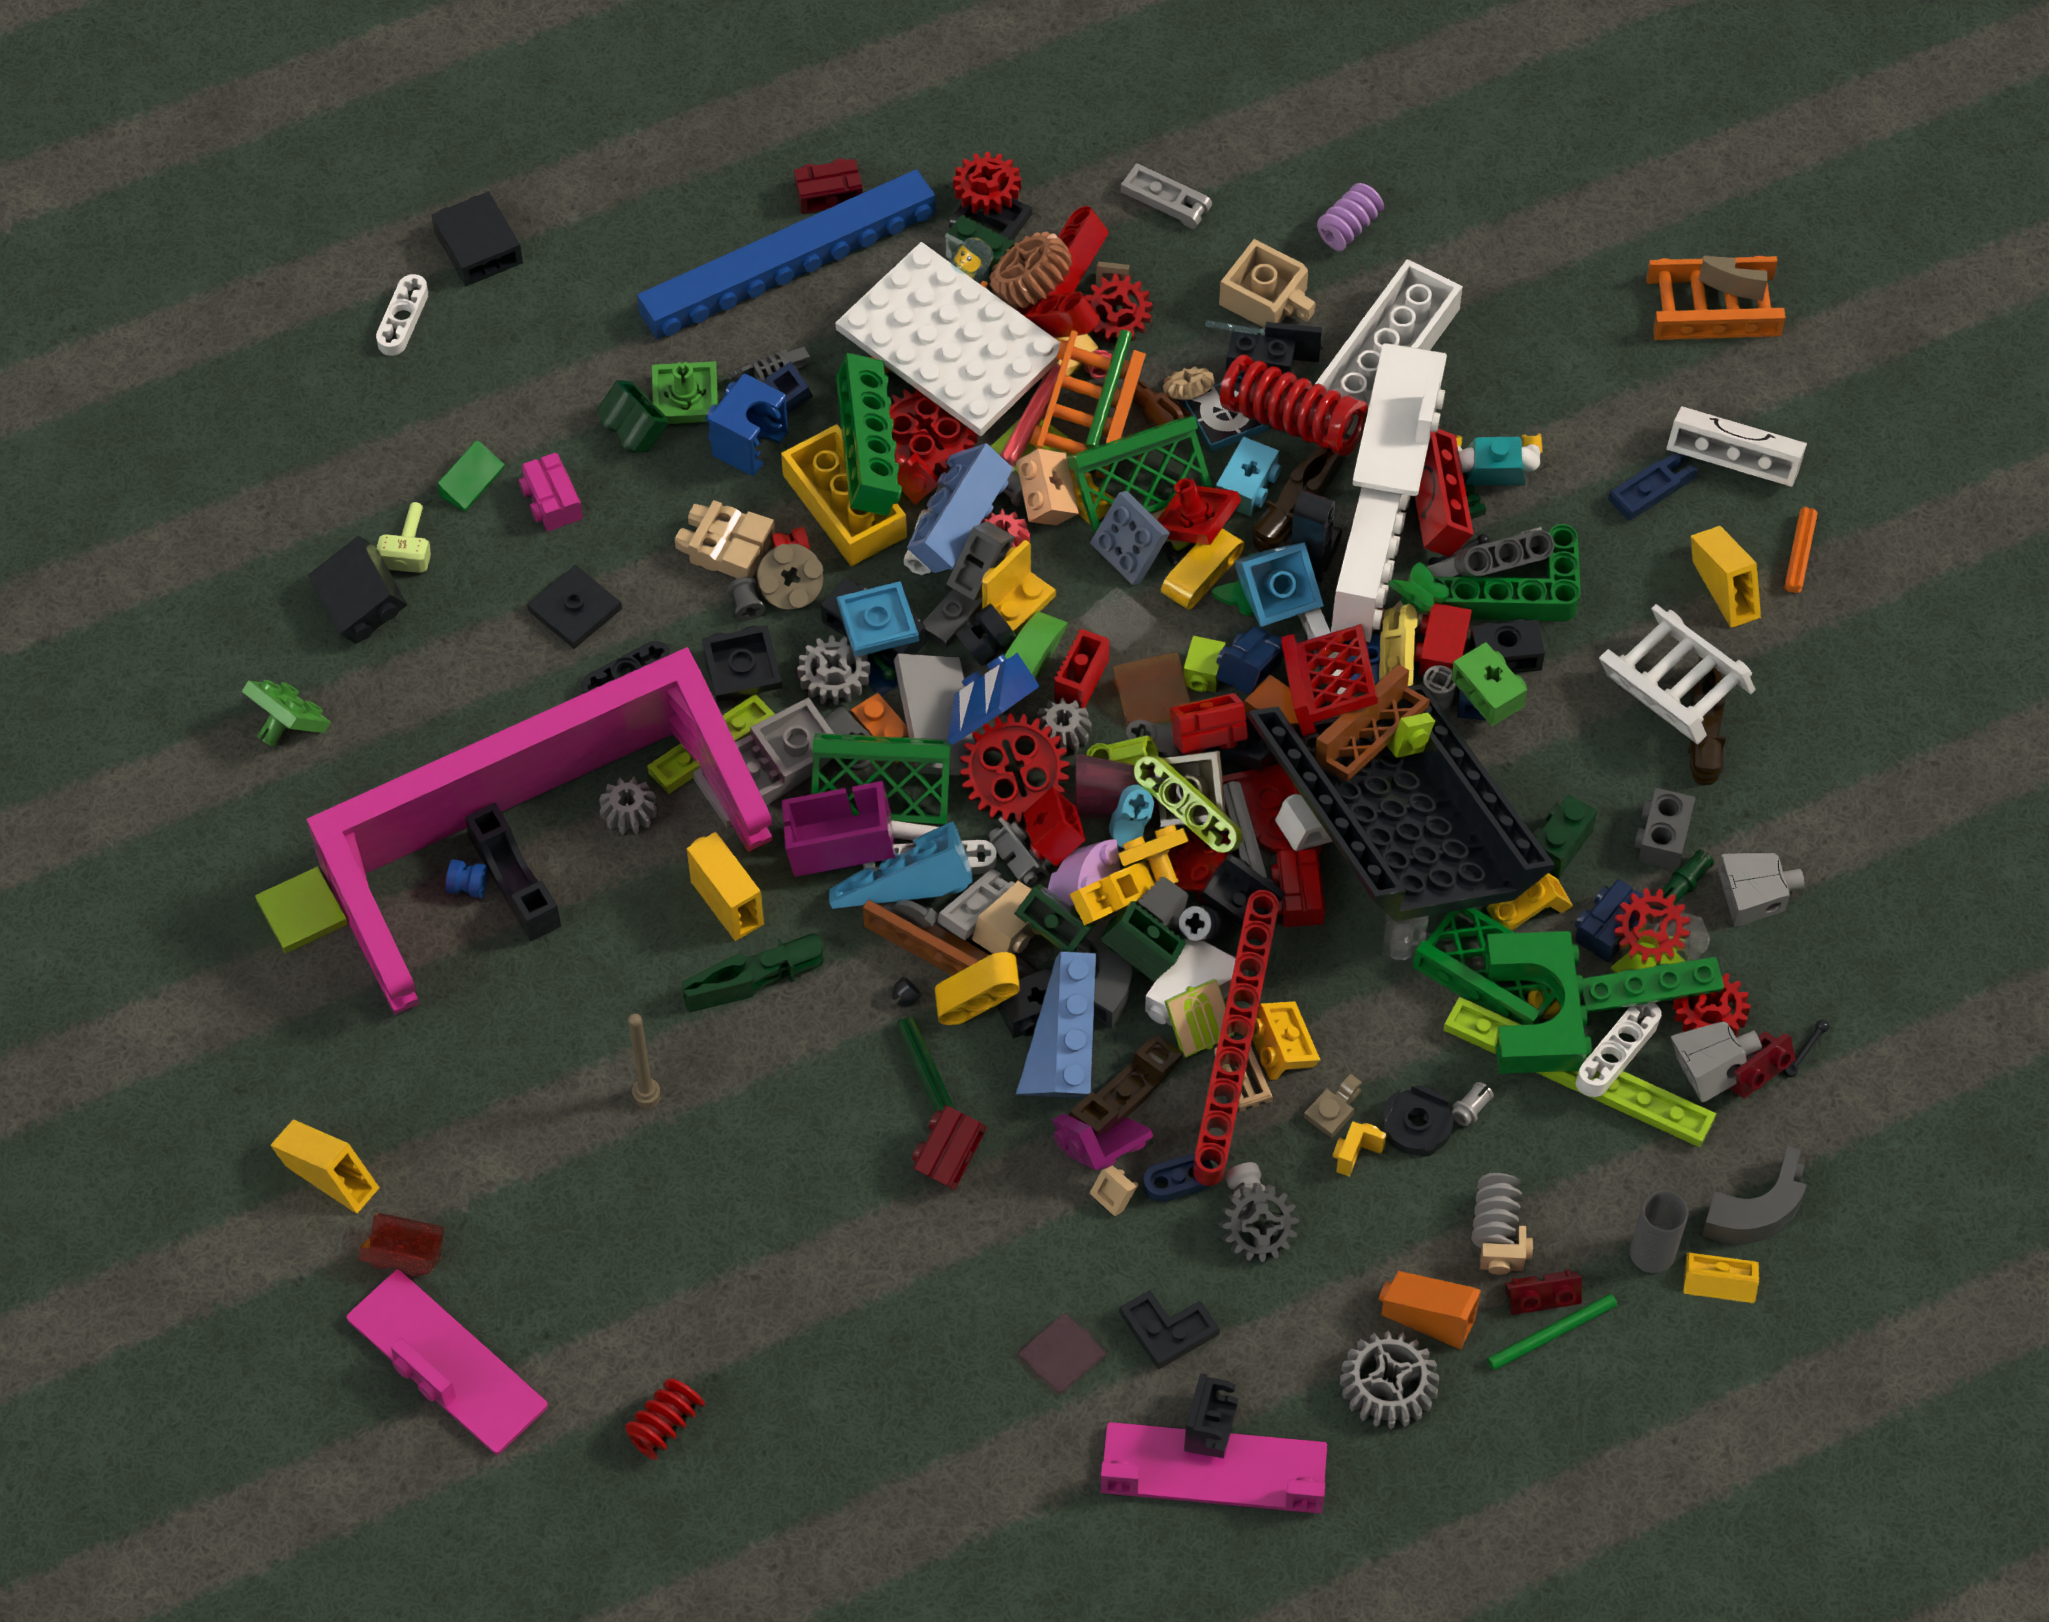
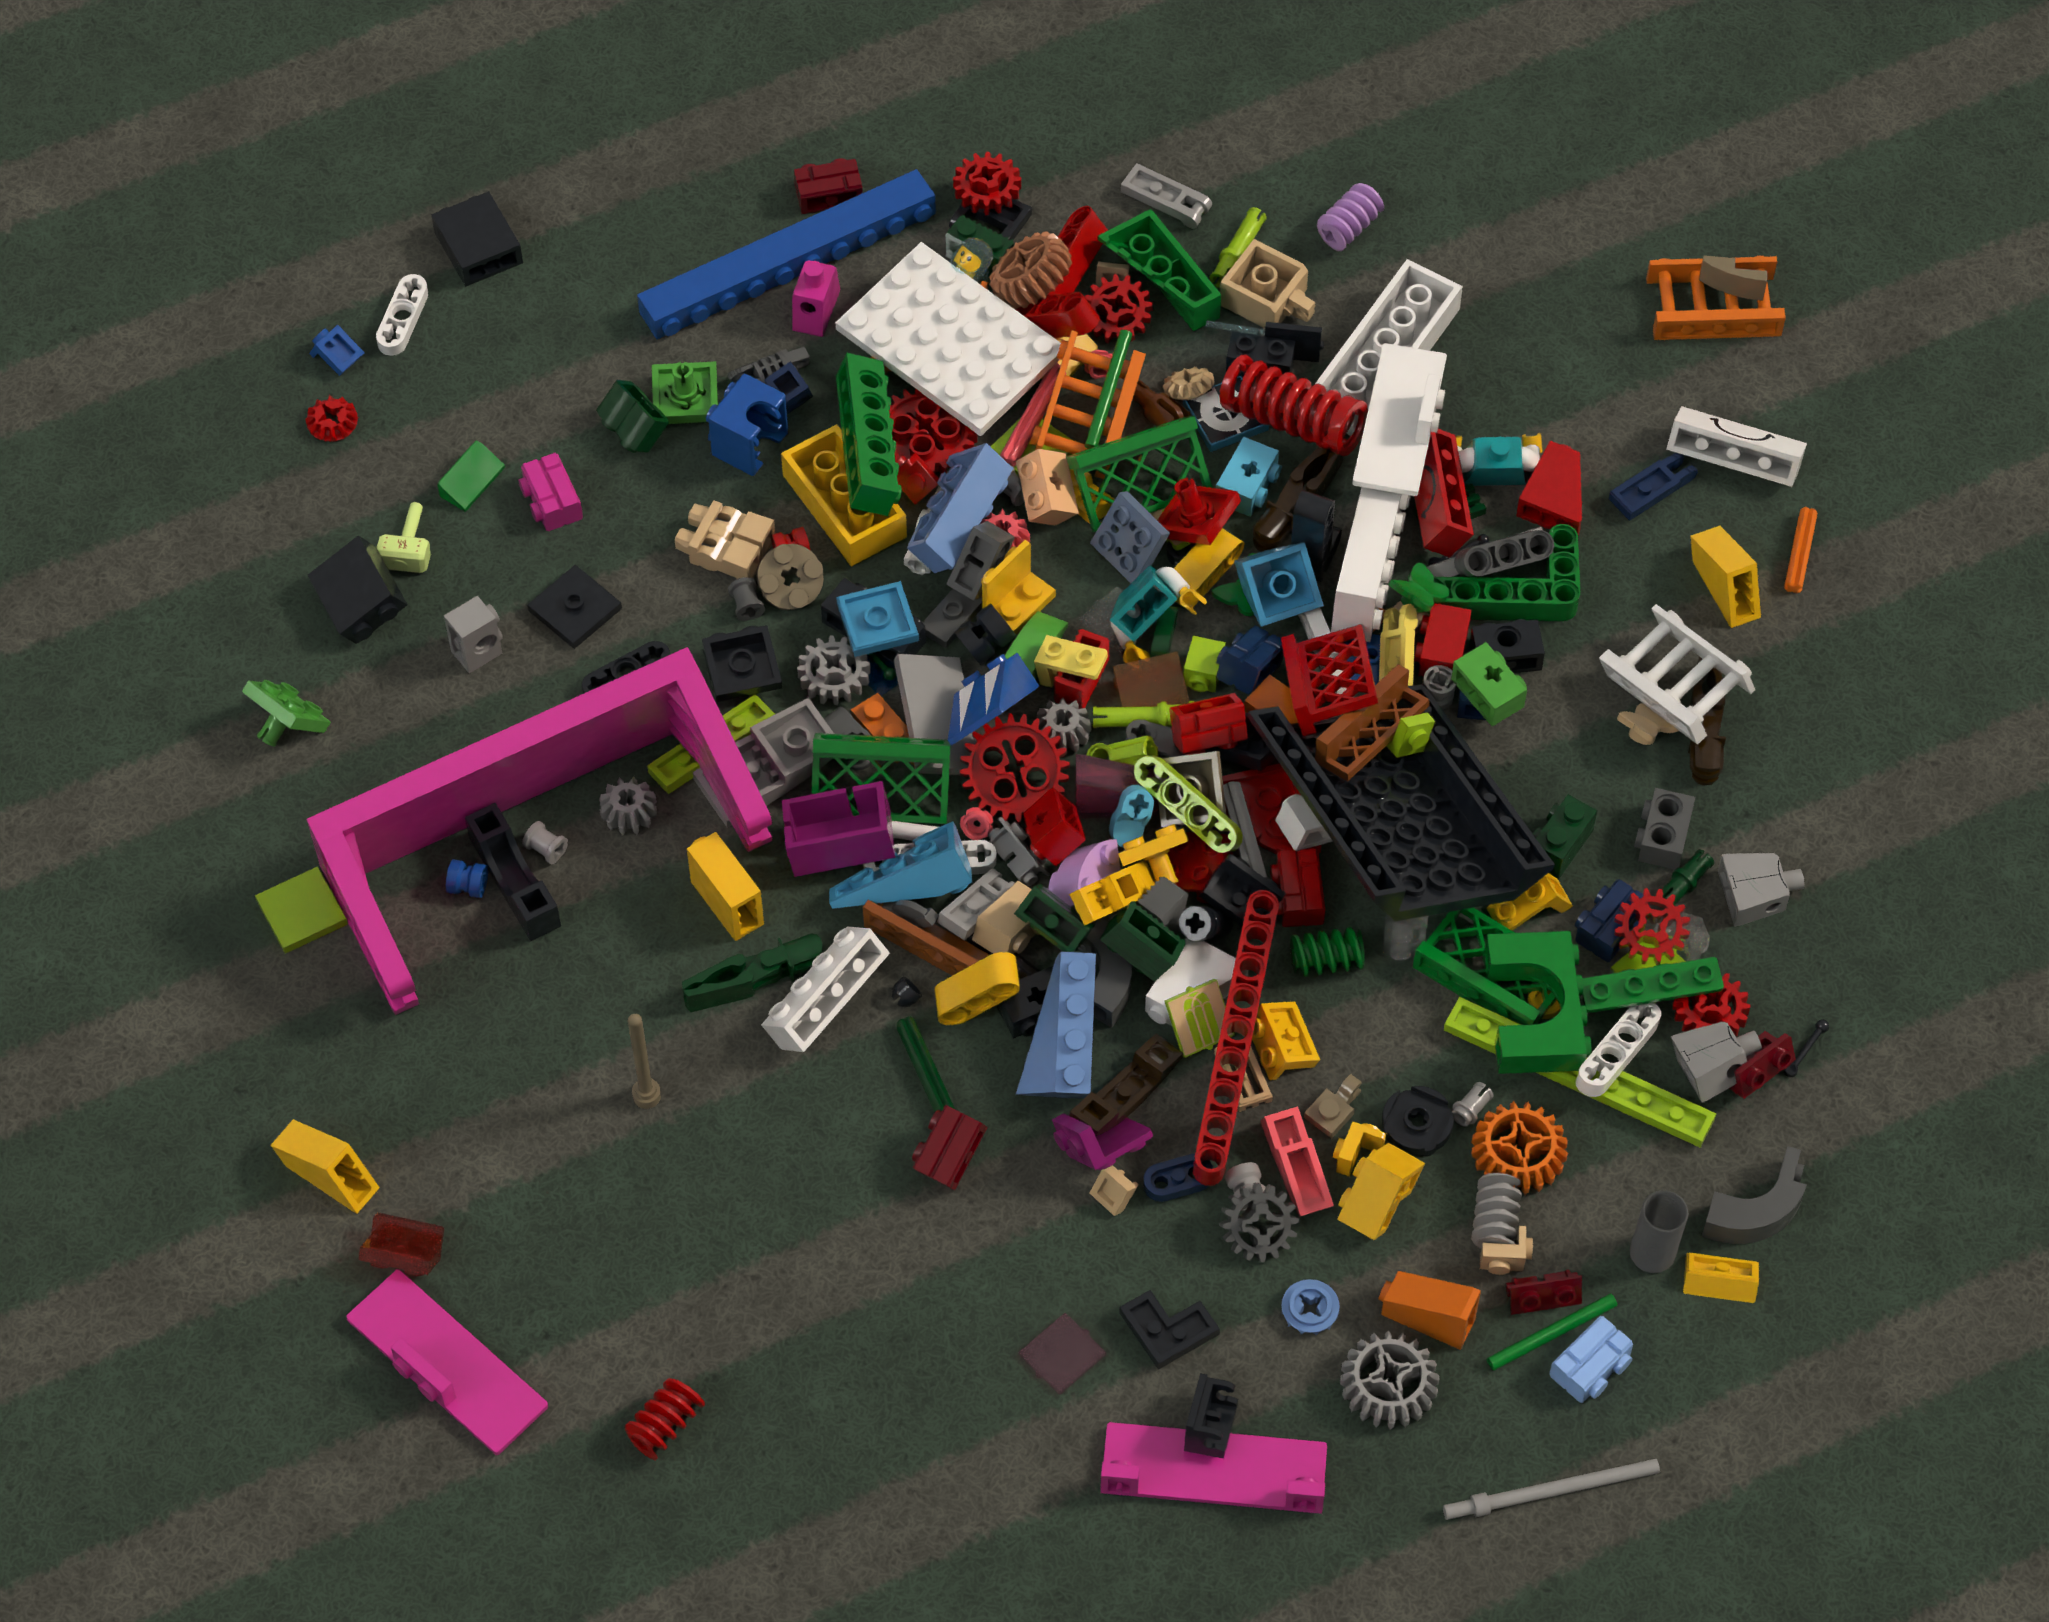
(329, 430): none -> red gear
(336, 349): none -> blue bracket
(474, 633): none -> light grey brick
(545, 842): none -> light grey bush
(820, 287): none -> dark pink torso
(825, 988): none -> white brick
(976, 832): none -> coral plate
(1068, 657): none -> light yellow bracket
(1125, 715): none -> lime pin
(1145, 602): none -> teal torso
(1162, 259): none -> green wedge
(1164, 632): none -> dark green beam
(1239, 243): none -> lime pin
(1297, 1161): none -> coral slope
(1311, 1292): none -> medium blue gear
(1327, 951): none -> green piece
(1380, 1185): none -> yellow brick
(1481, 1504): none -> light grey bar
(1546, 1140): none -> orange gear
(1554, 489): none -> red slope
(1592, 1359): none -> light blue brick
(1645, 724): none -> tan animal

